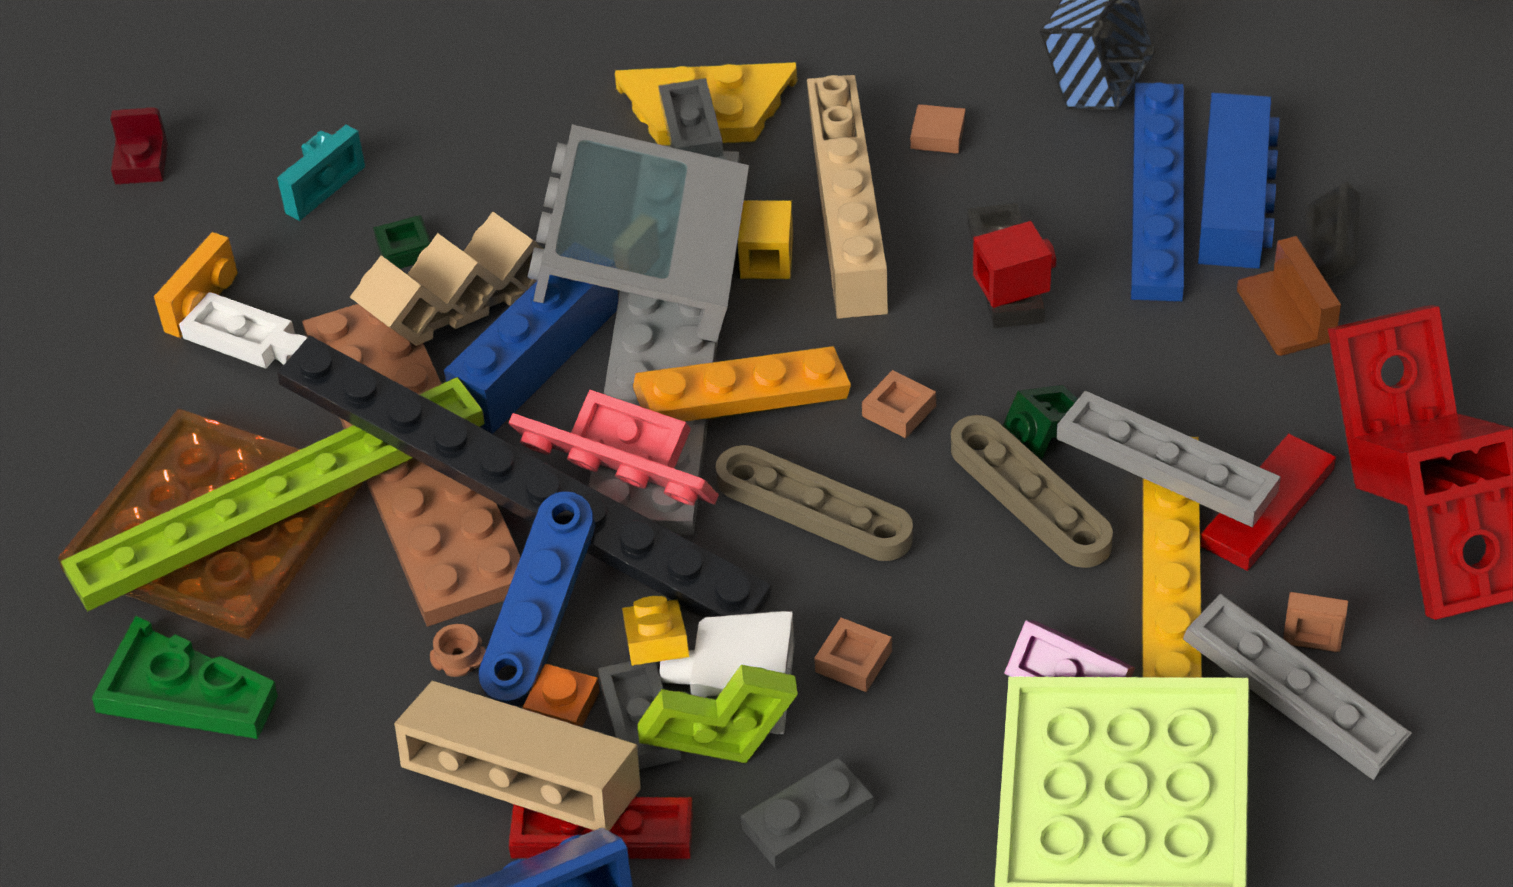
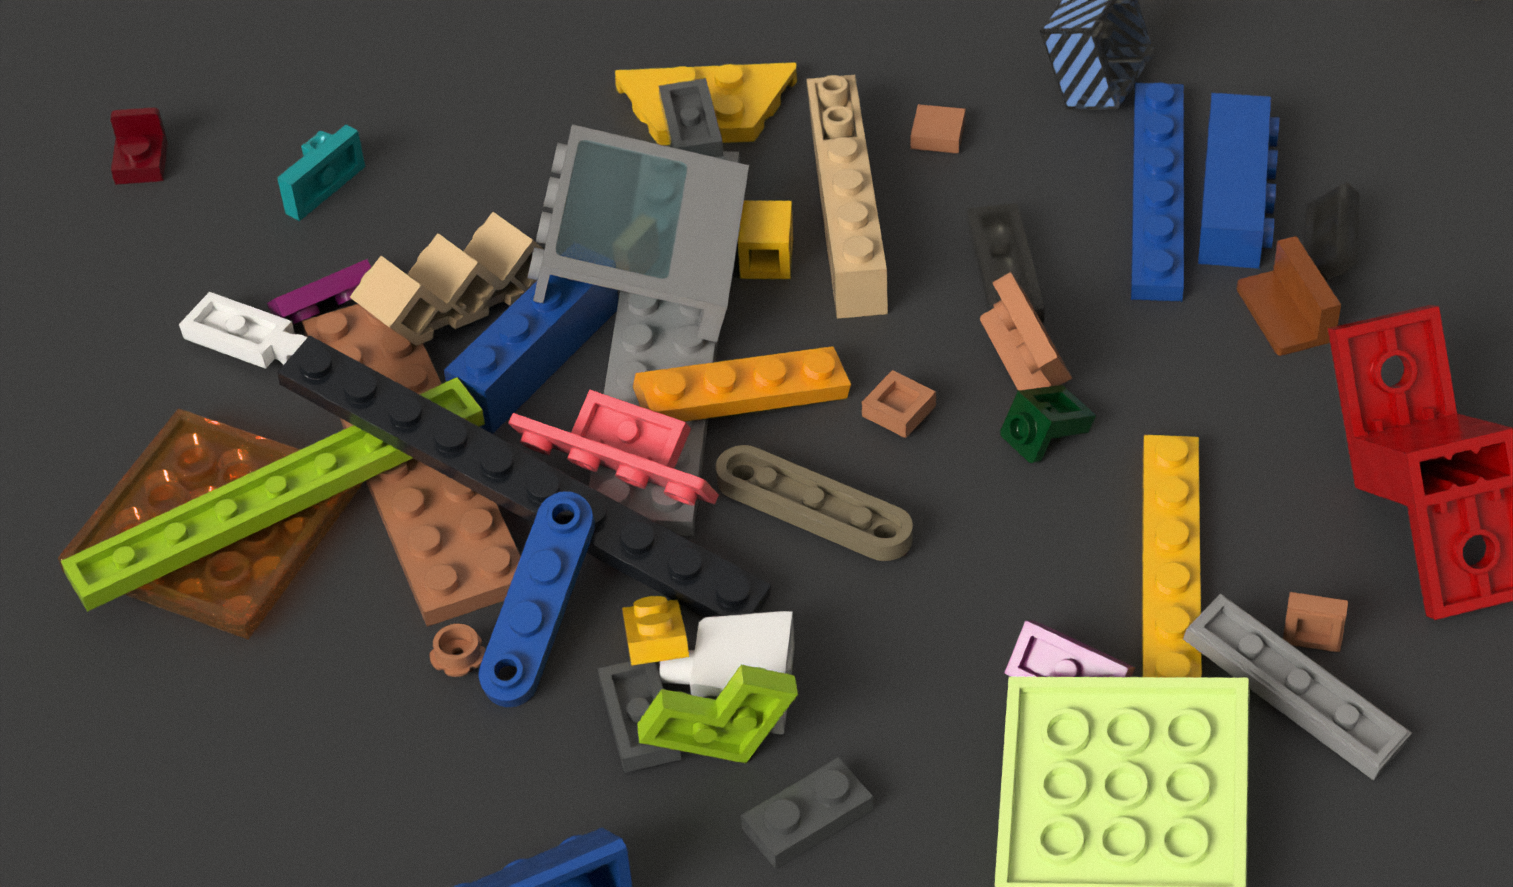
(177, 686): green wing -> none
(205, 271): light orange plate -> none
(302, 302): none -> magenta plate
(402, 240): dark green tile -> none
(518, 756): tan brick -> none
(563, 695): orange plate -> none
(648, 827): red tile -> none
(853, 654): nougat plate -> none
(1013, 263): red brick -> none
(1022, 339): none -> nougat bracket
(1032, 491): dark tan plate -> none
(1168, 458): light grey plate -> none
(1301, 473): red tile -> none

